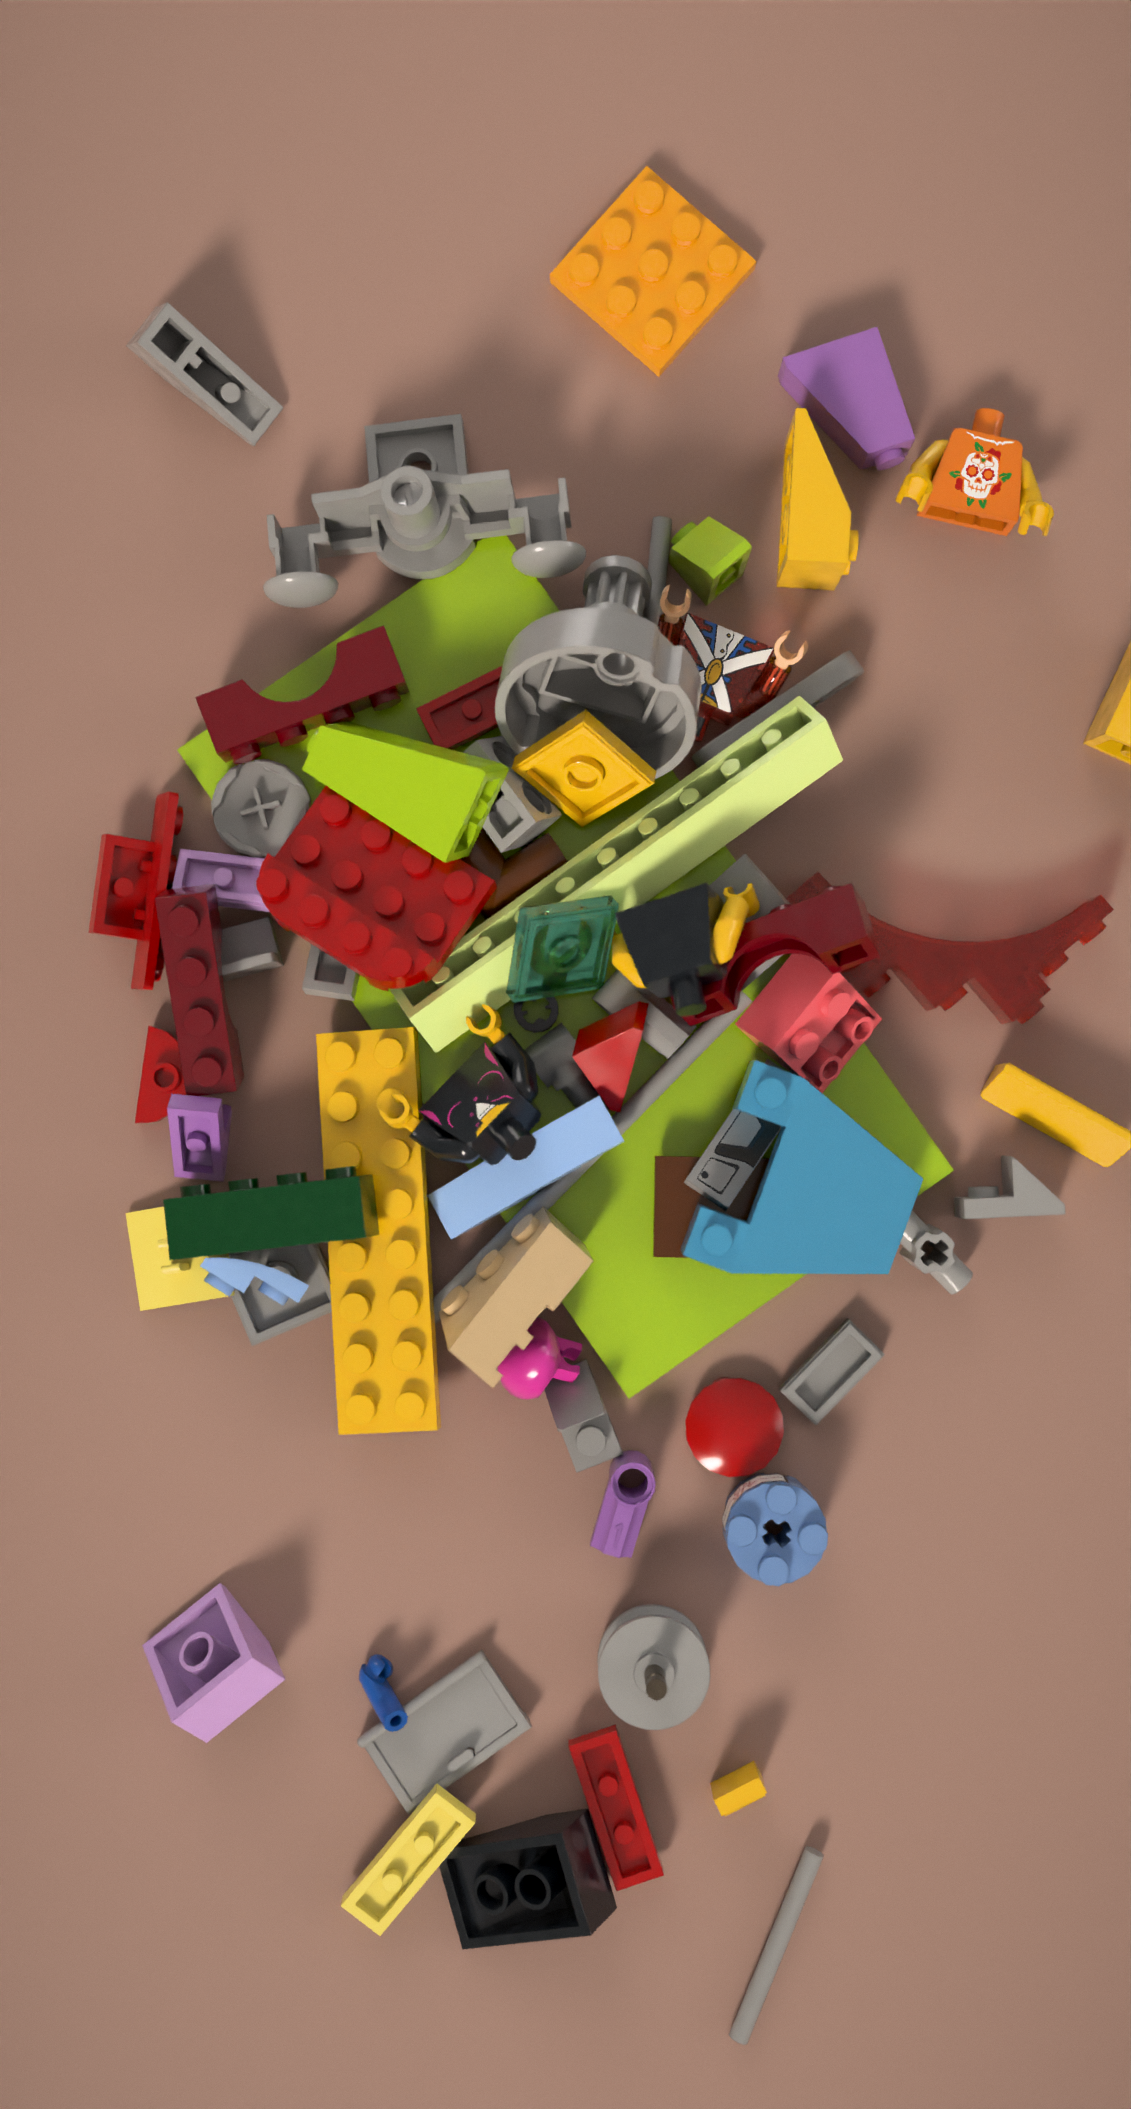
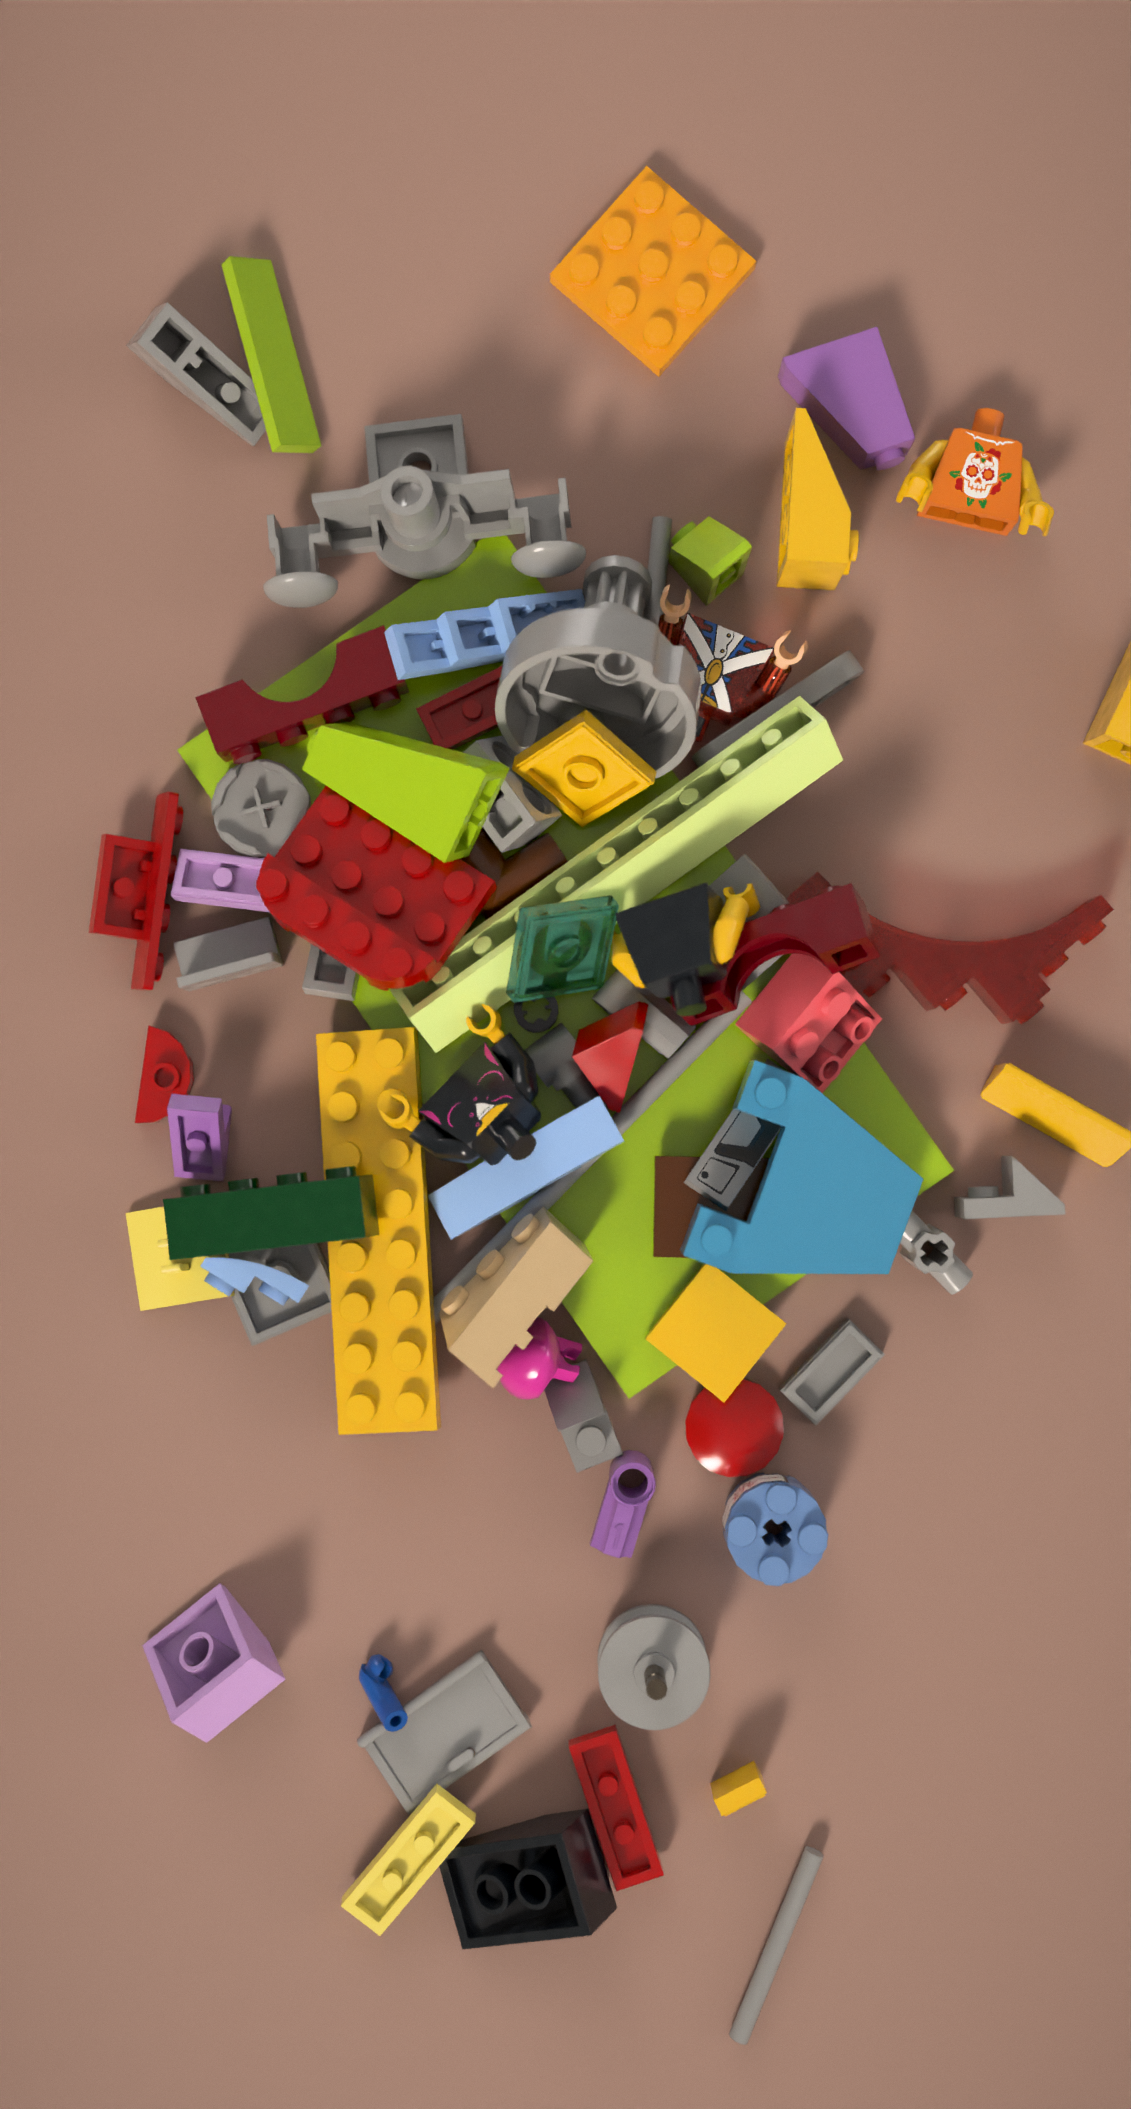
(193, 965): dark red arch -> none
(271, 355): none -> lime tile
(470, 635): none -> light blue slope
(715, 1331): none -> yellow tile

